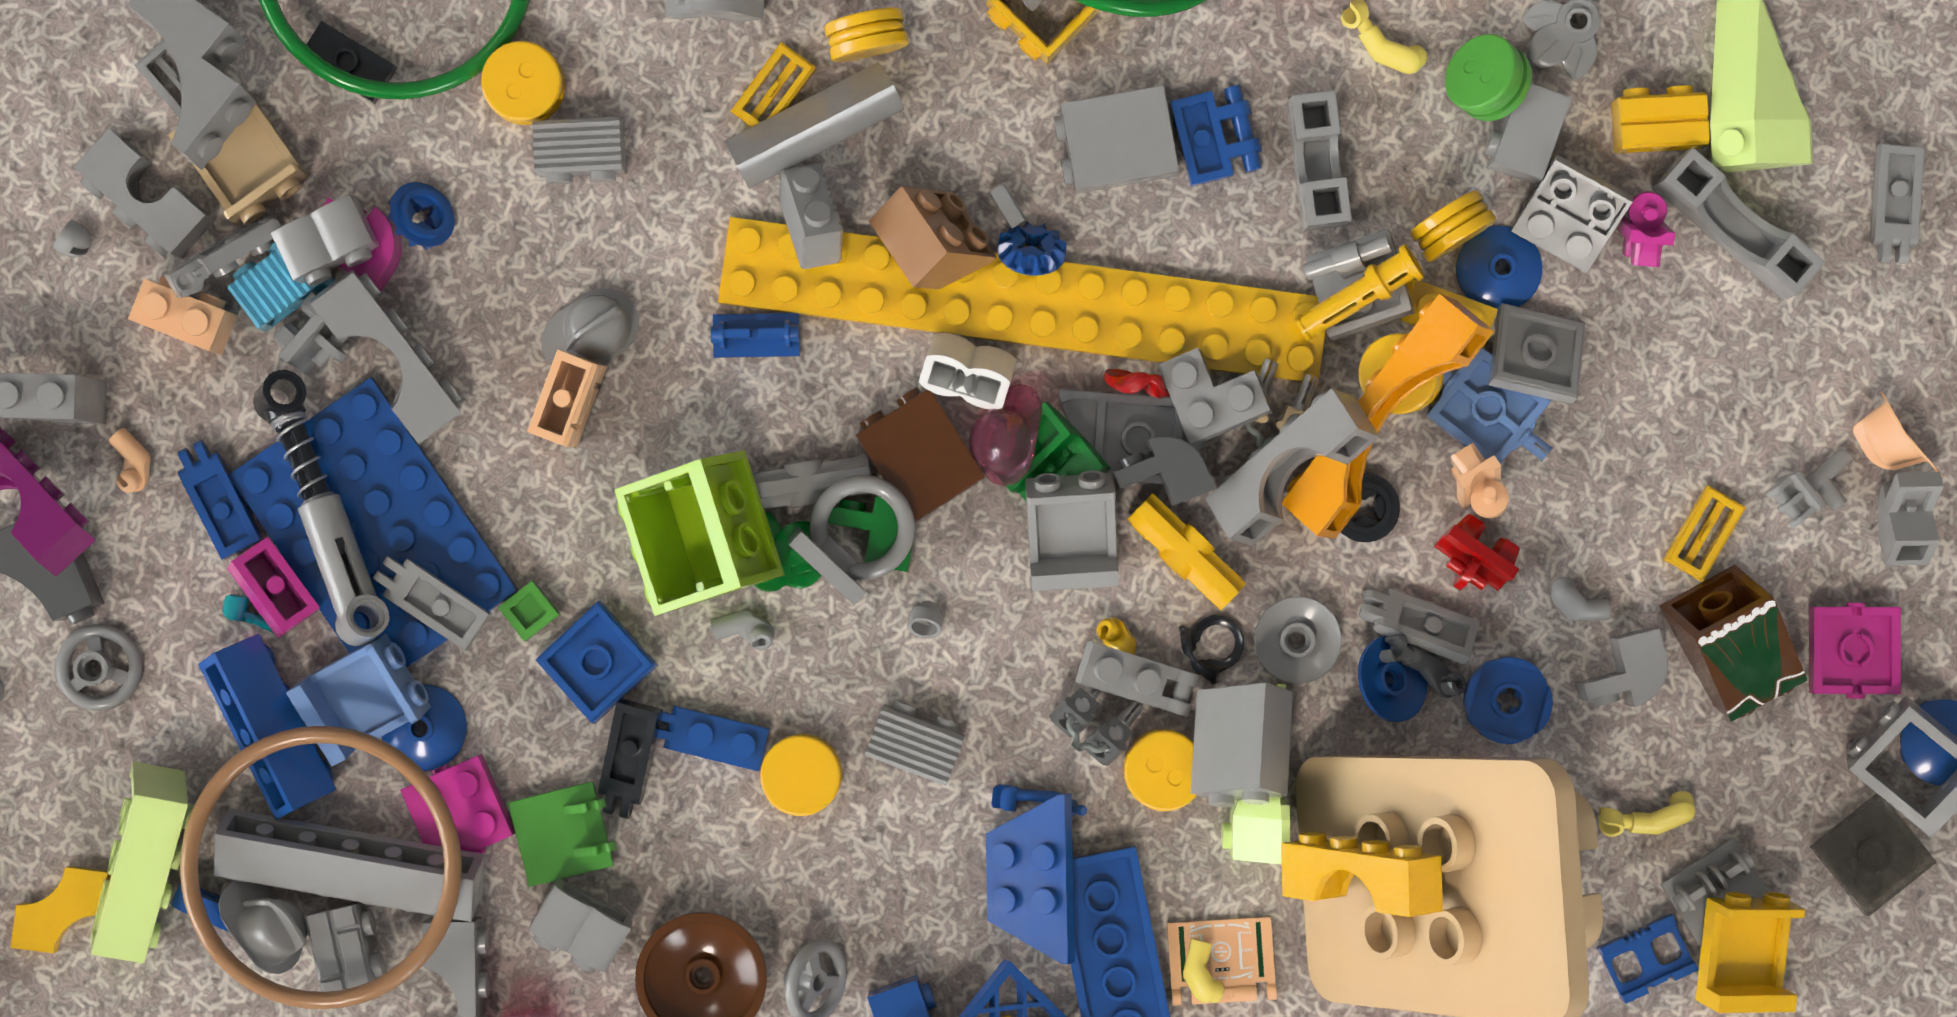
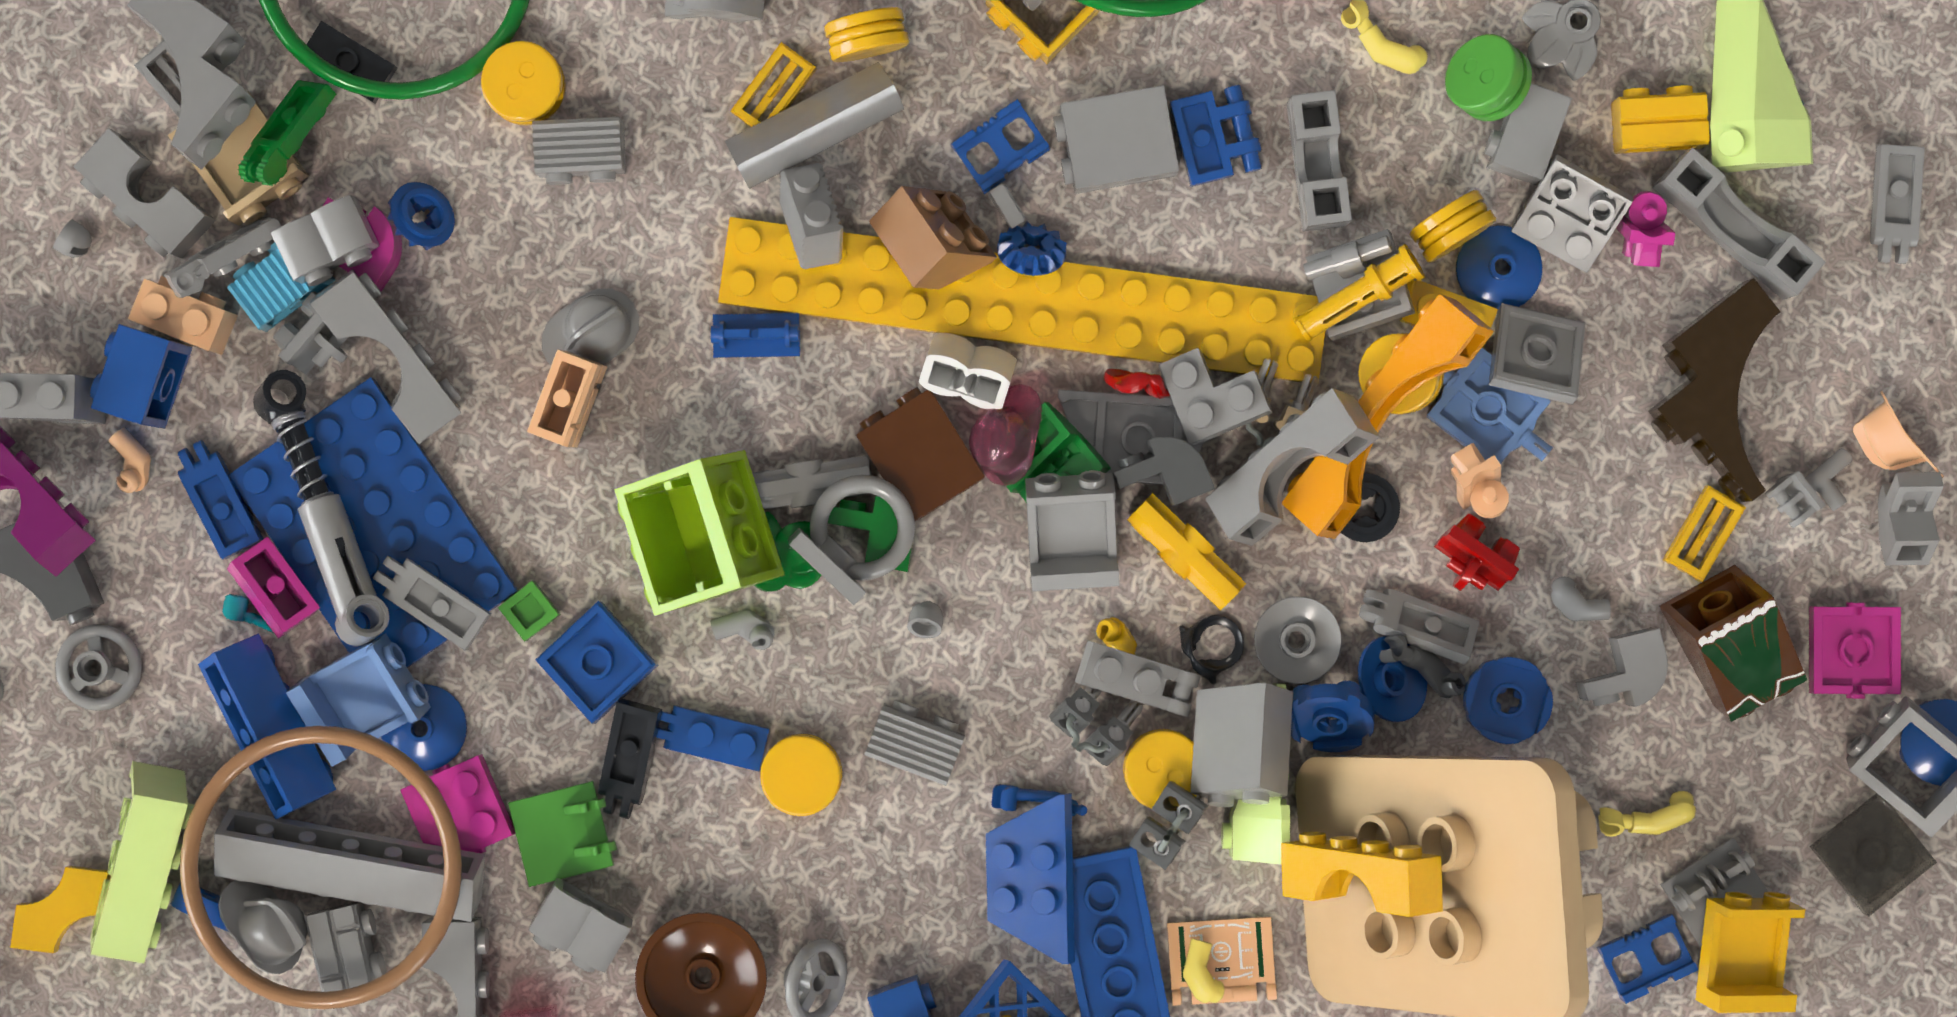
(140, 376): none -> blue brick
(285, 132): none -> green hinge
(1008, 157): none -> blue piece
(1182, 817): none -> dark grey piece
(1342, 701): none -> blue plate
(1706, 406): none -> dark brown arch

